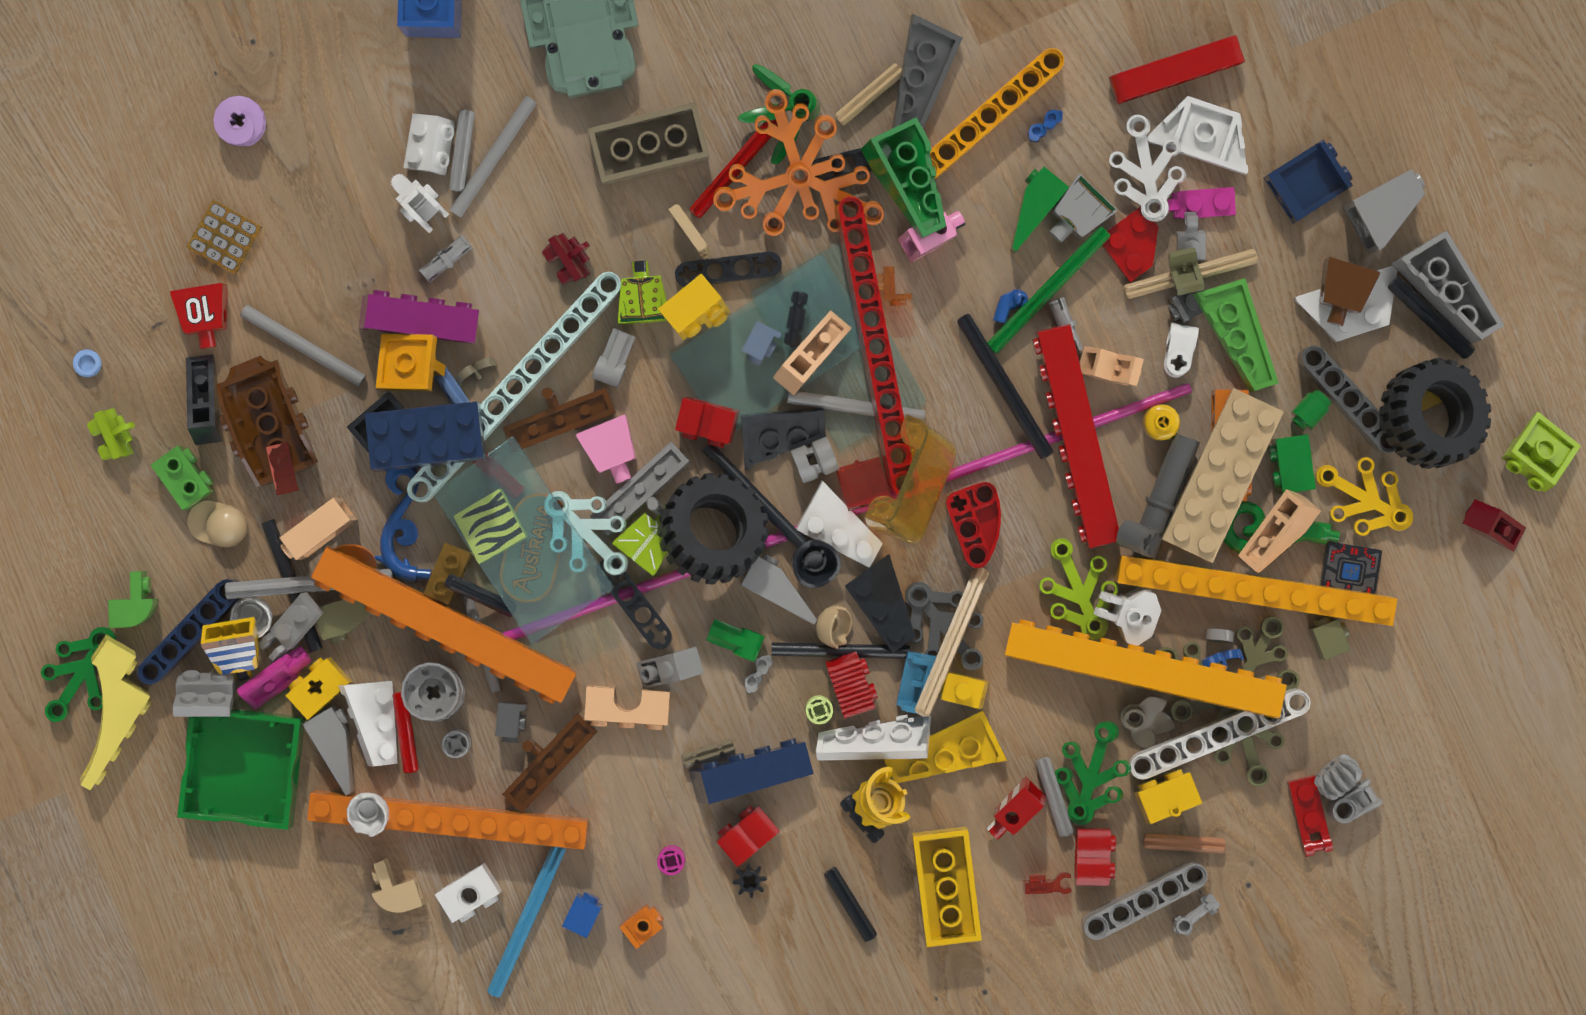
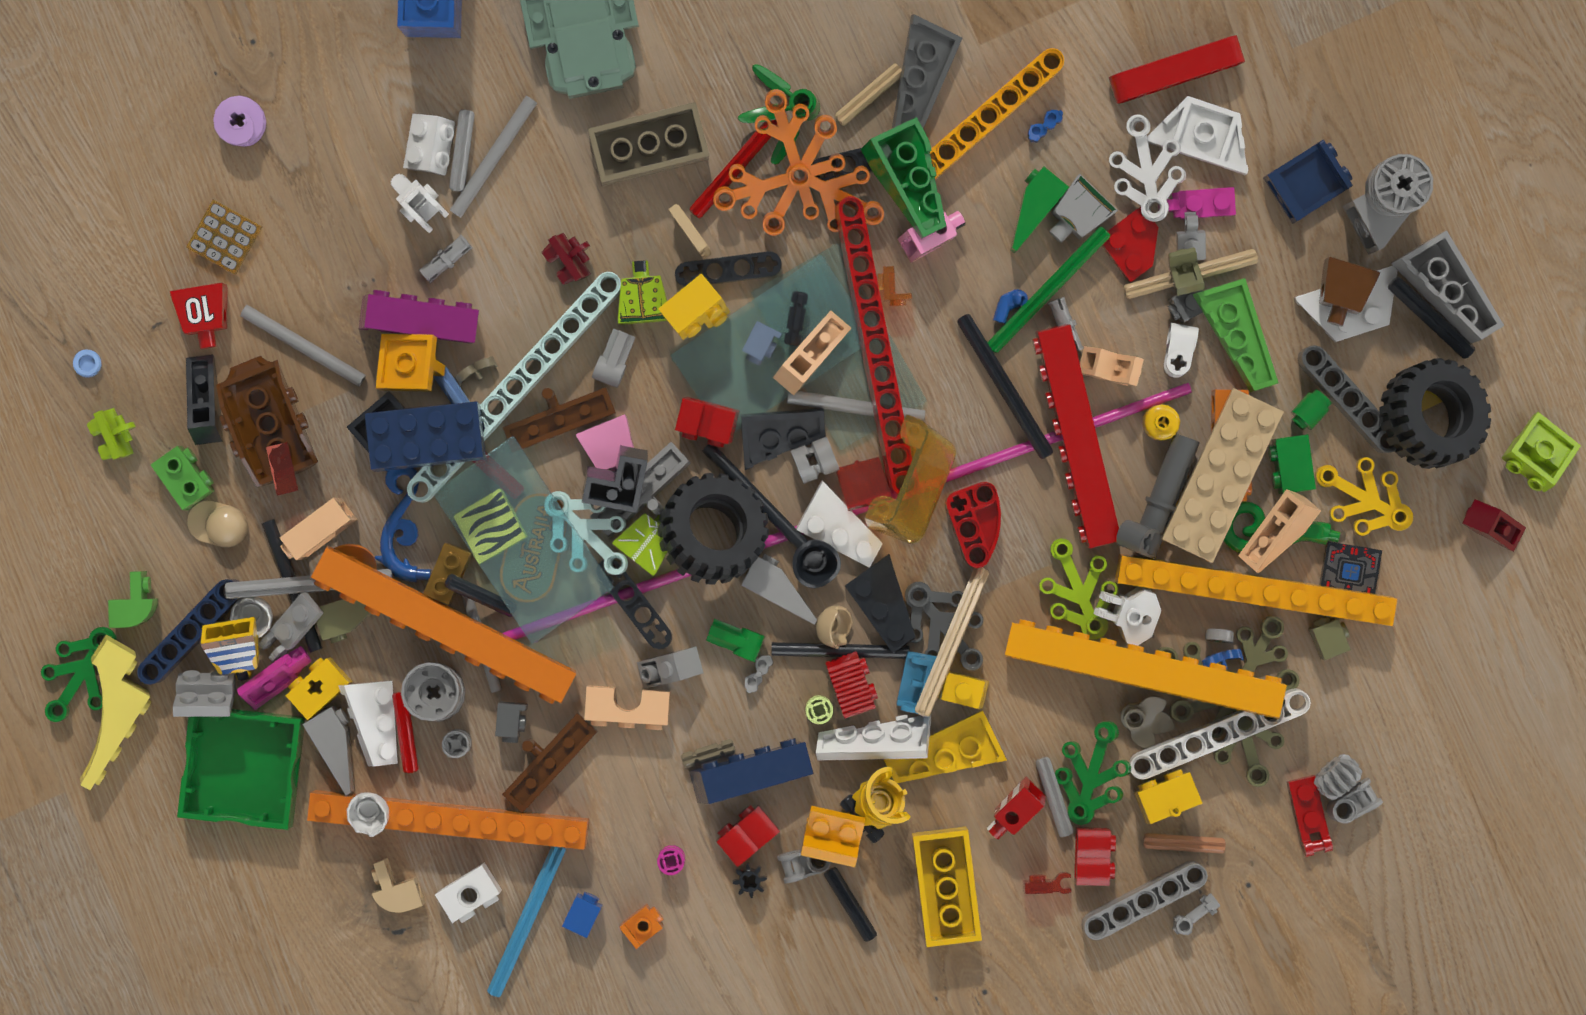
(617, 488): none -> black brick
(802, 866): none -> light grey piece
(832, 836): none -> light orange bracket
(1382, 186): none -> light grey wheel

